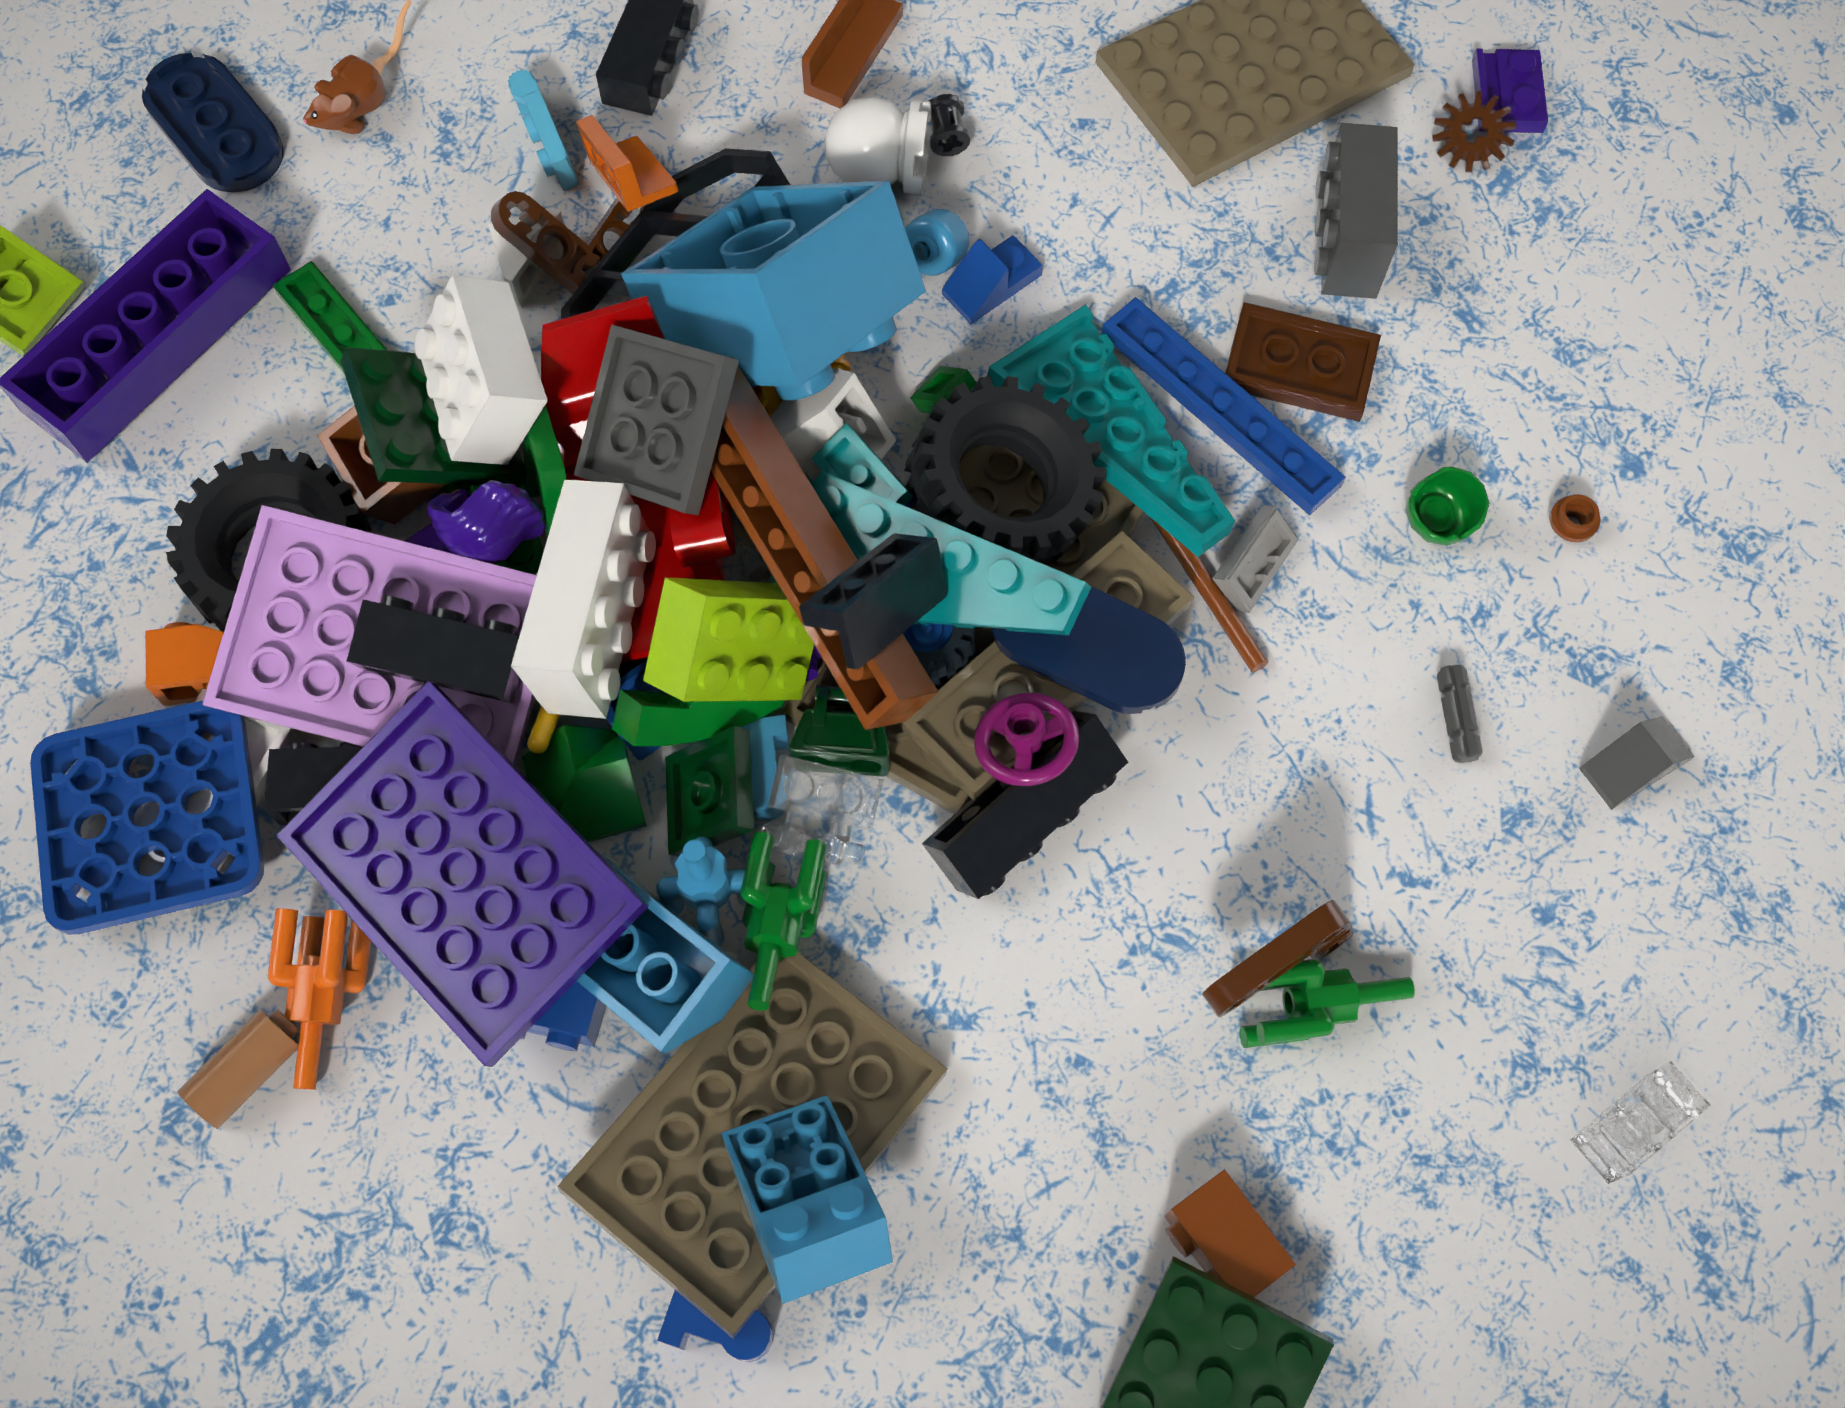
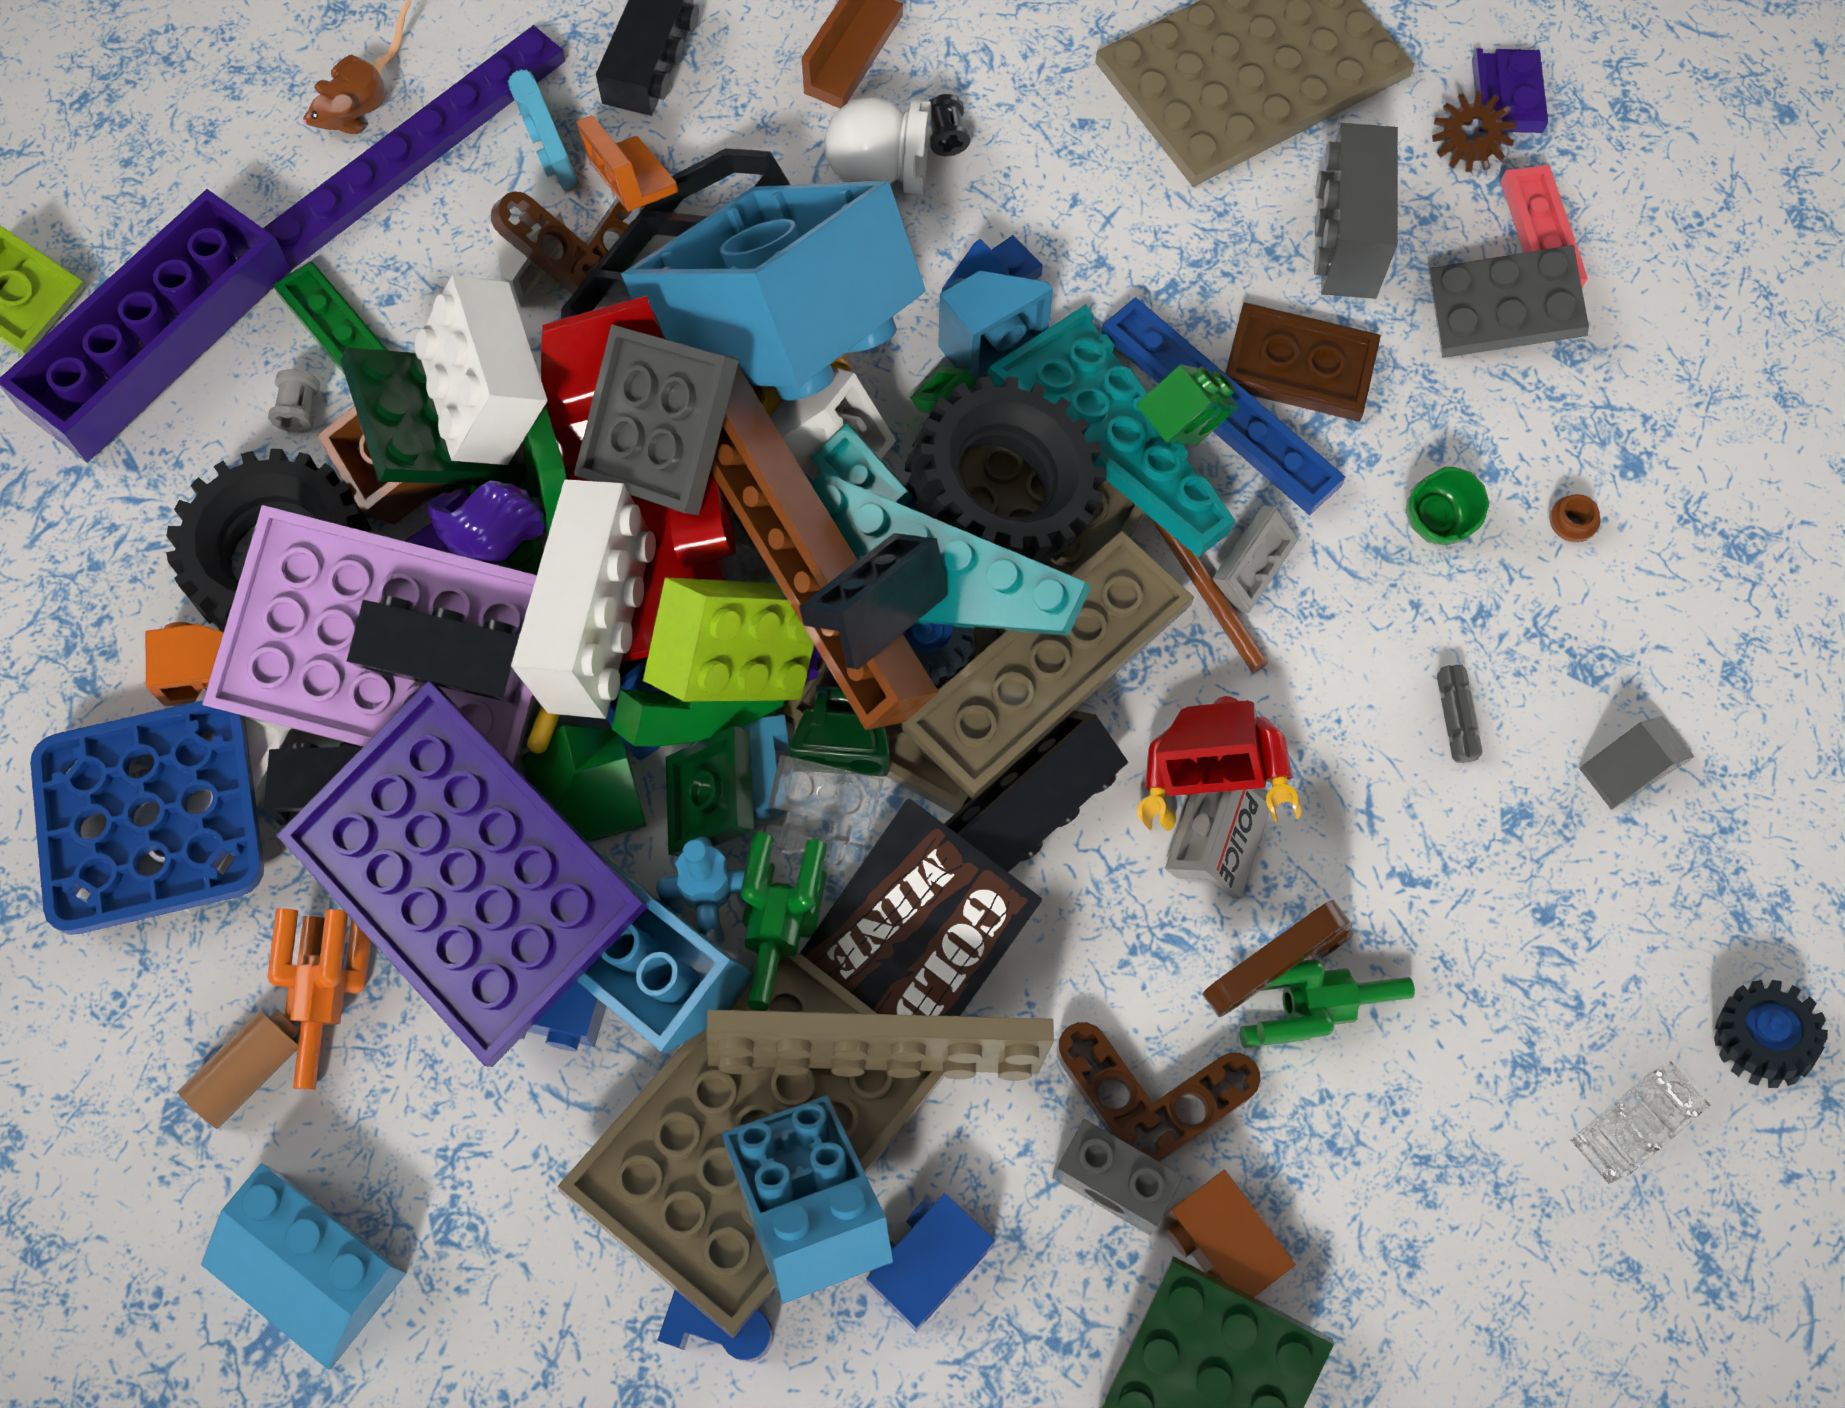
(213, 122): dark blue tile -> none
(294, 400): none -> light grey bush
(298, 1265): none -> dark azure slope
(411, 147): none -> dark purple plate
(877, 1042): none -> dark tan plate
(920, 920): none -> sticker
(930, 1260): none -> blue brick
(938, 241): dark azure head -> none
(990, 318): none -> dark azure slope
(1019, 715): magenta piece -> none
(1109, 656): dark blue tile -> none
(1117, 1177): none -> dark grey brick
(1140, 1109): none -> reddish brown beam
(1189, 404): none -> green brick
(1217, 751): none -> red torso
(1219, 838): none -> light grey panel
(1508, 301): none -> dark grey plate
(1538, 211): none -> coral plate
(1770, 1033): none -> black wheel

